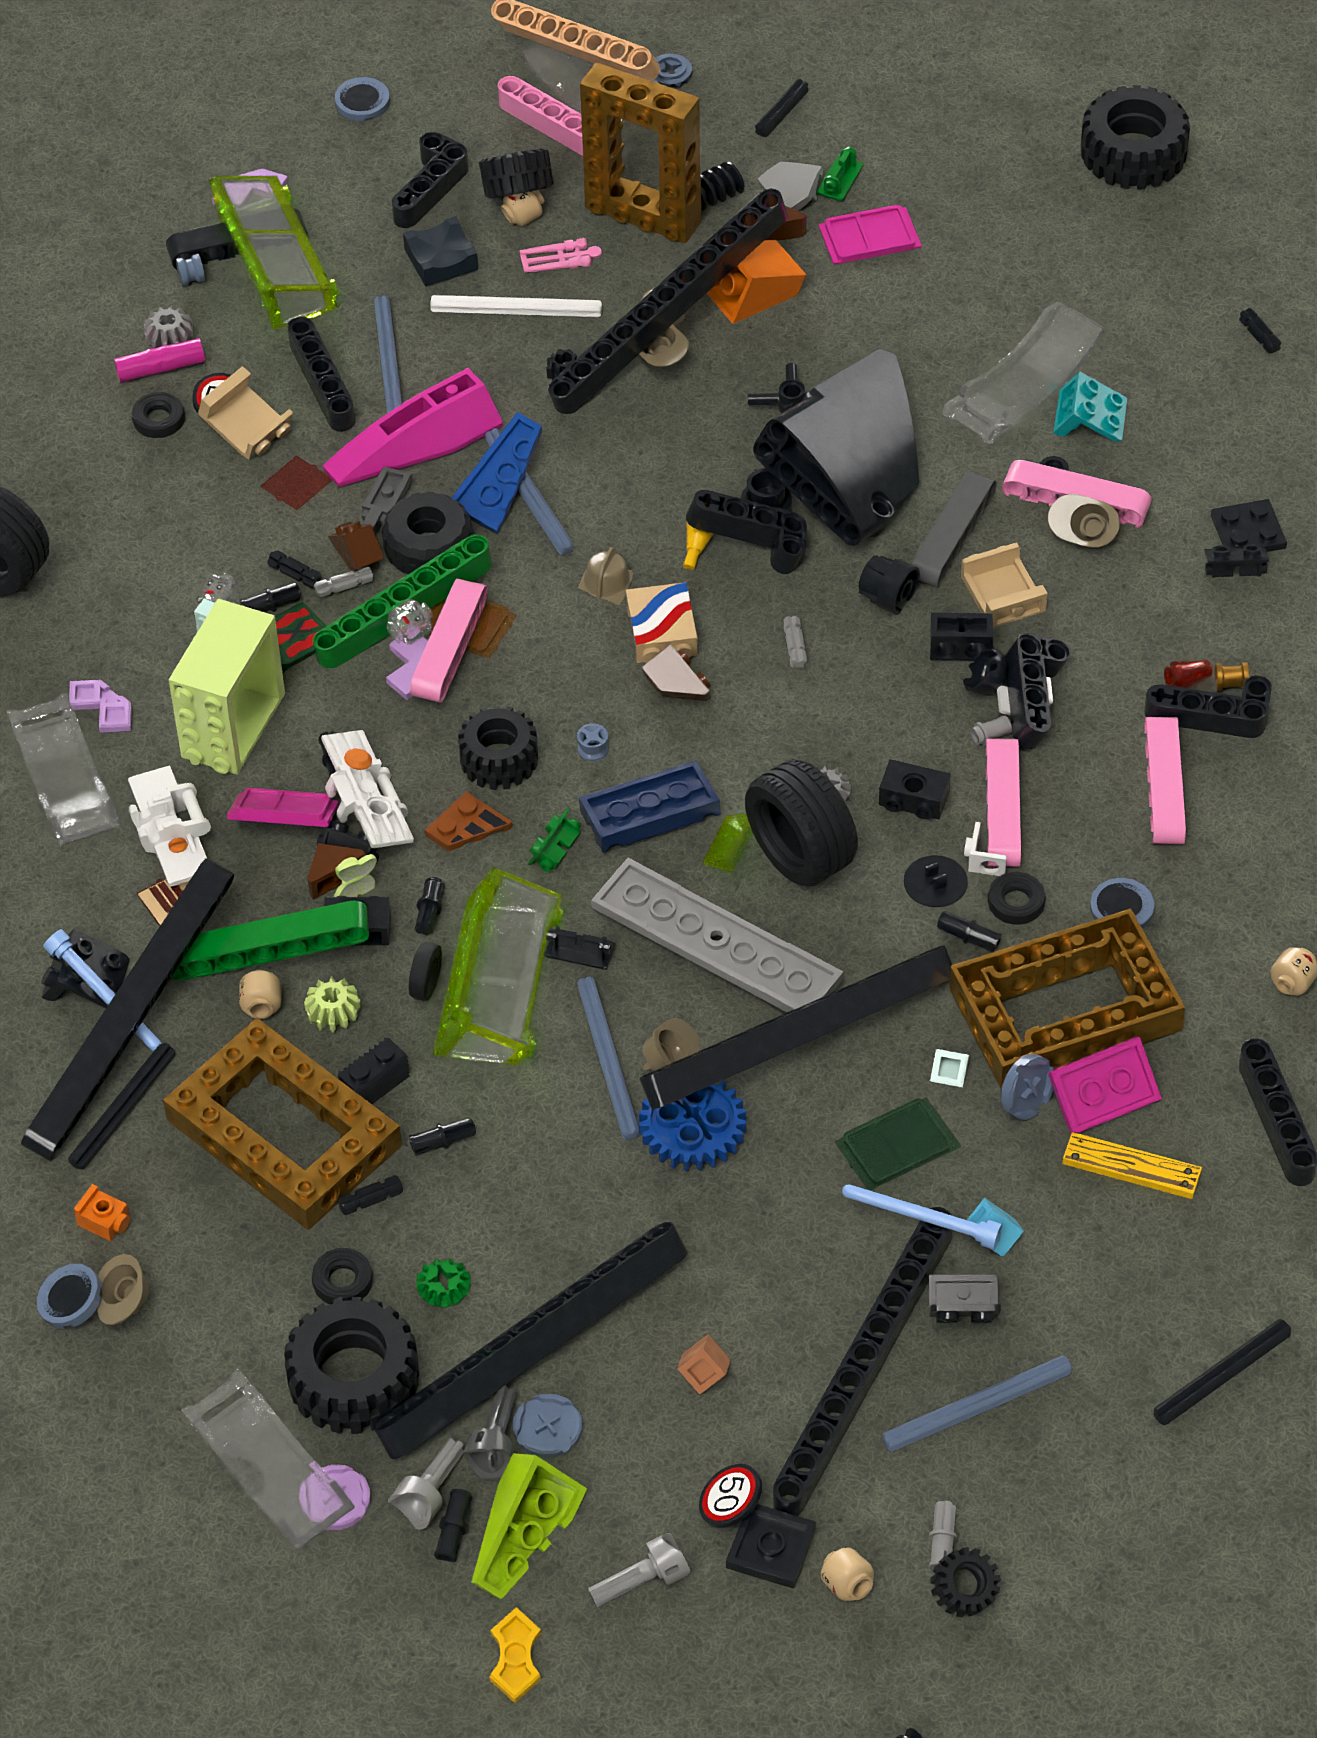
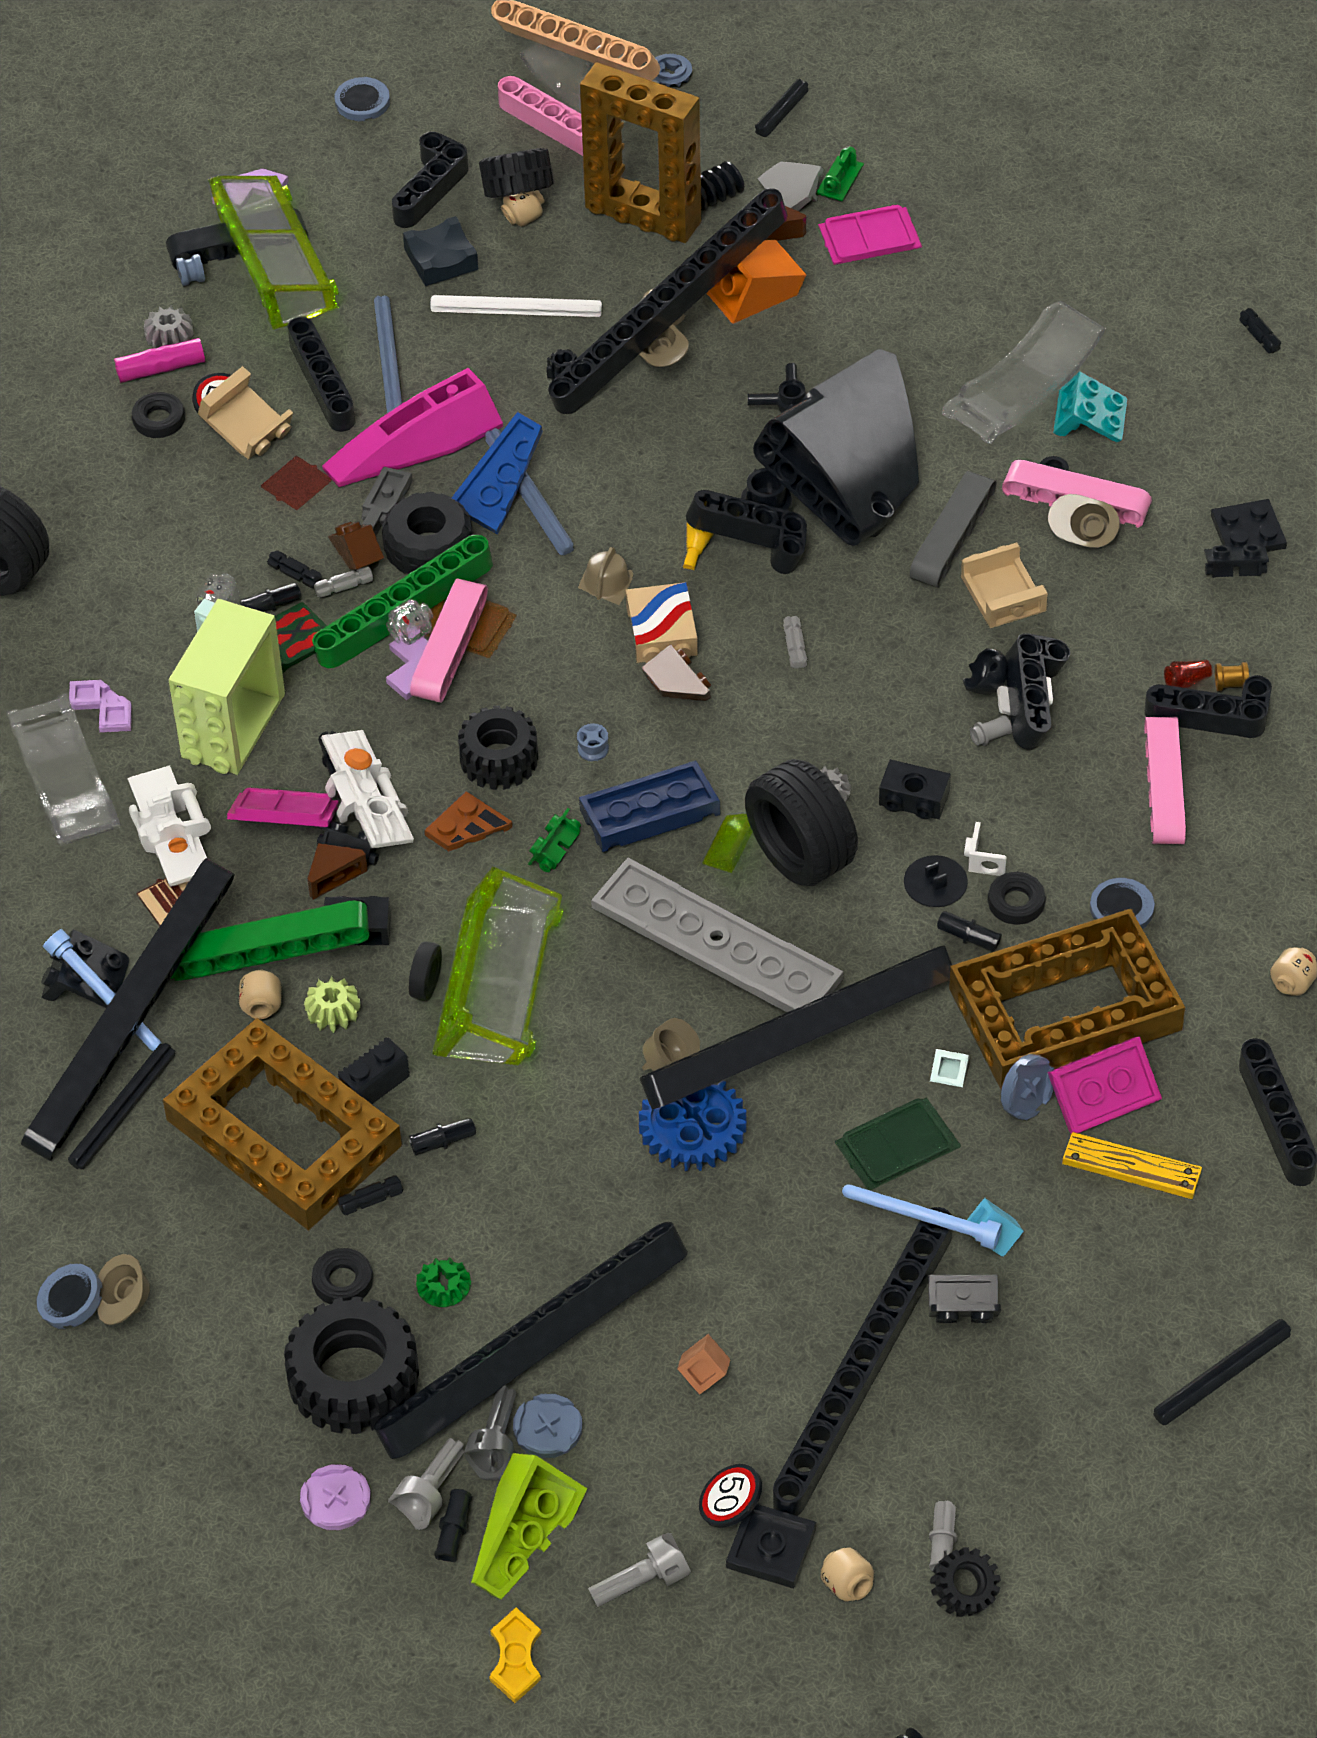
(102, 1214): orange brick -> none
(269, 1463): clear windscreen -> none
(355, 876): yellowish green animal -> none
(429, 905): black axle -> none
(575, 259): bright pink piece -> none
(579, 949): black hinge -> none
(608, 1058): sand blue axle -> none
(888, 581): black piece -> none
(960, 635): black brick -> none
(976, 1403): sand blue axle -> none
(1003, 800): bright pink beam -> none
(1128, 160): black tyre -> none

